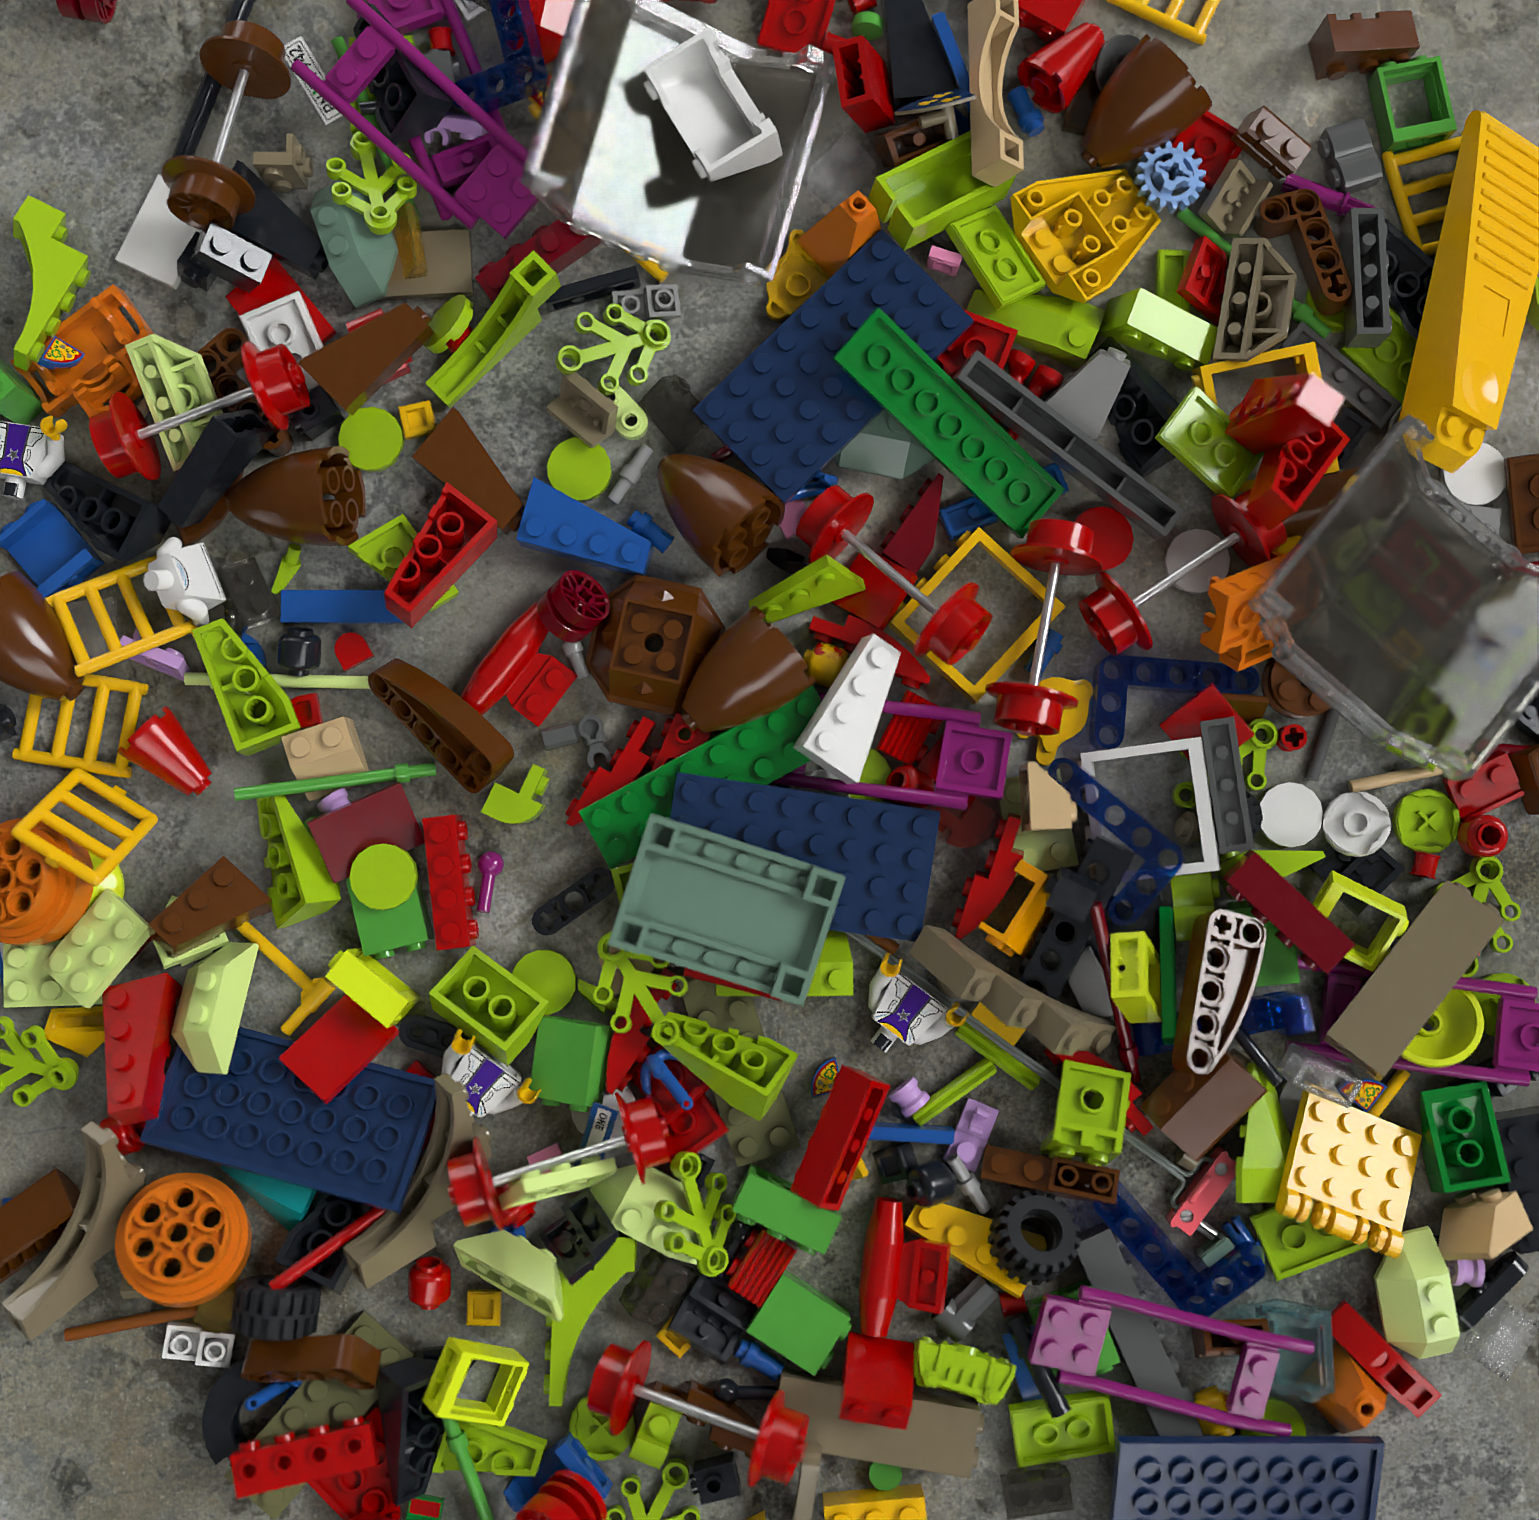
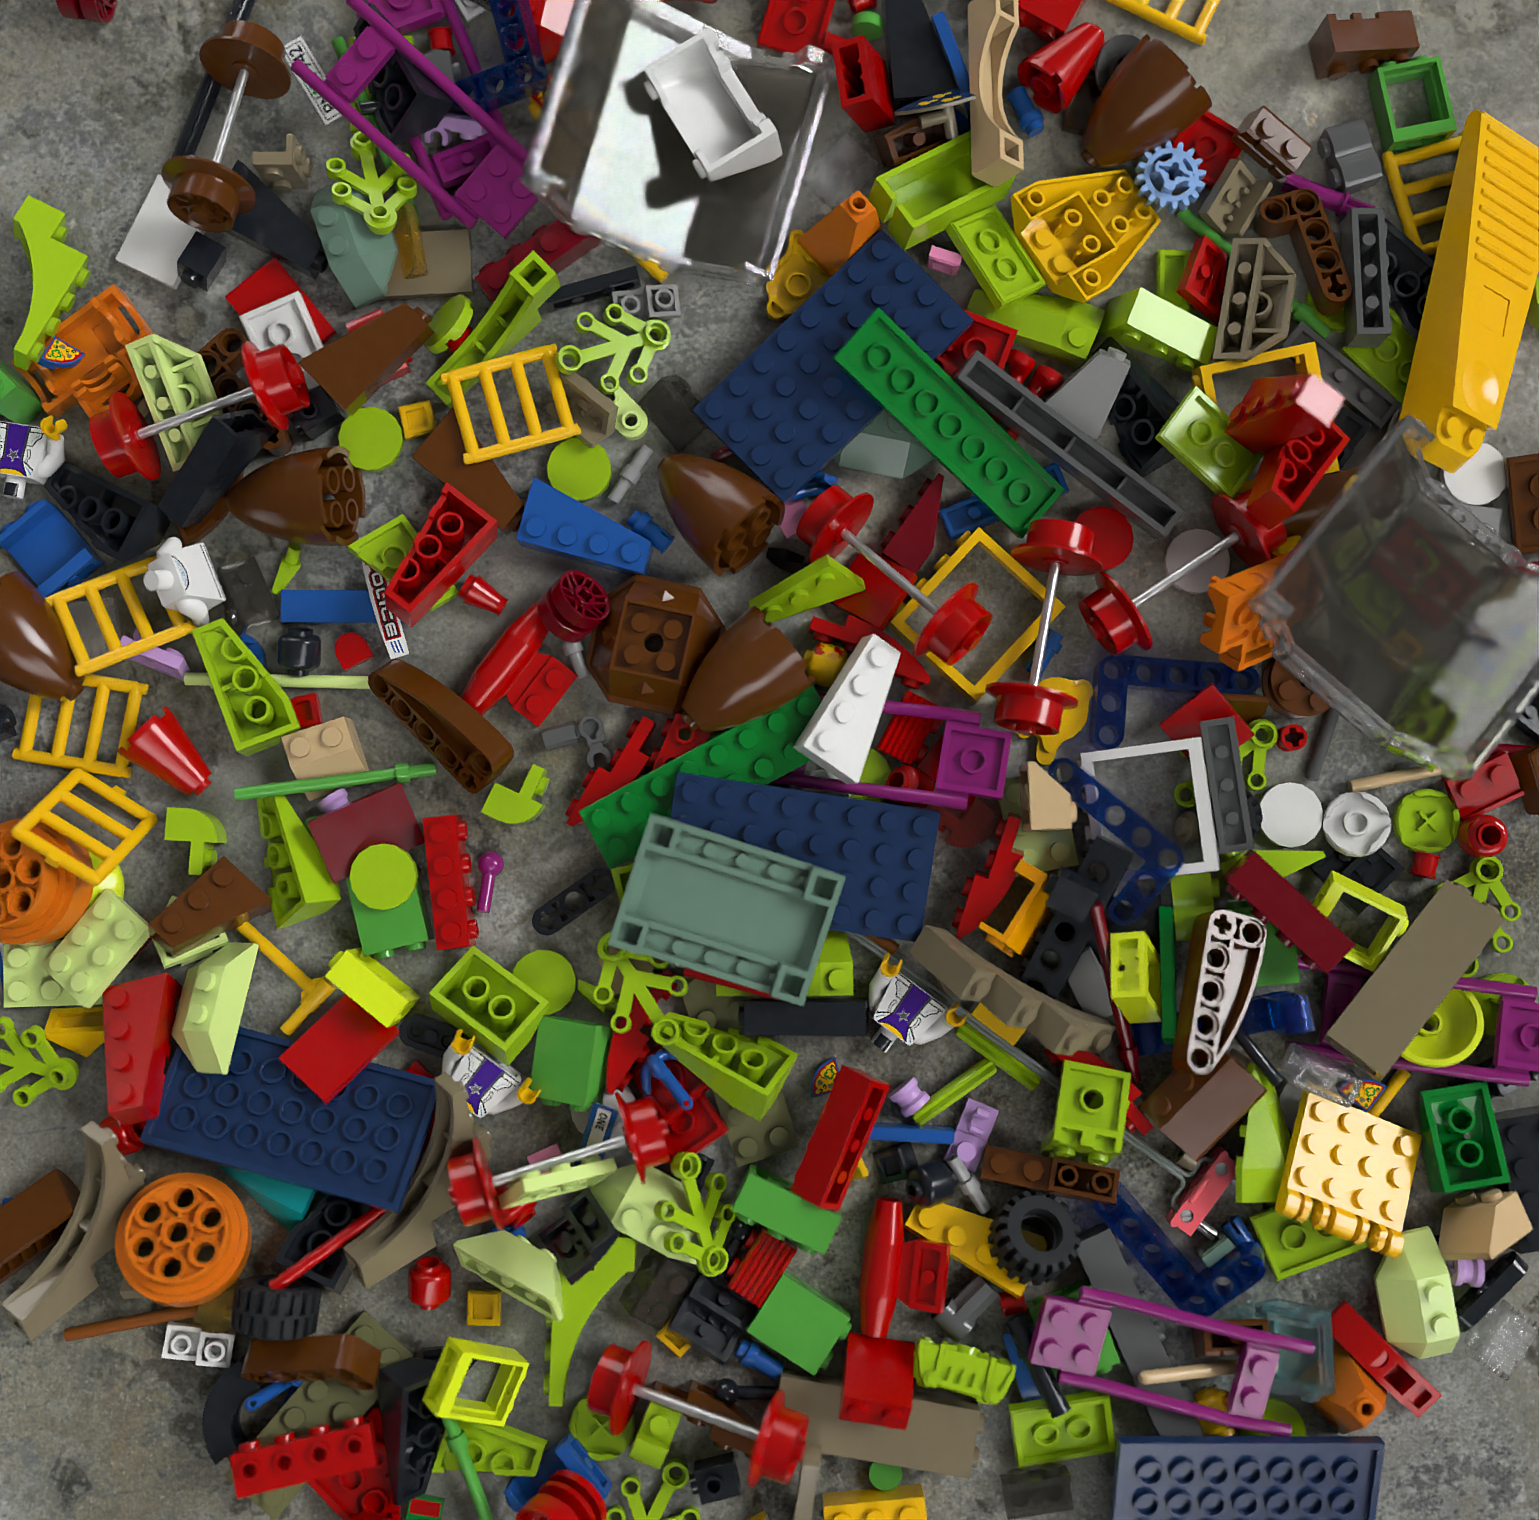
(201, 830): none -> lime brick
(230, 257): piece -> none
(388, 623): none -> sticker
(482, 595): none -> red cone
(484, 372): none -> yellow bar
(816, 1018): none -> black slope
(1189, 1372): none -> tan bar

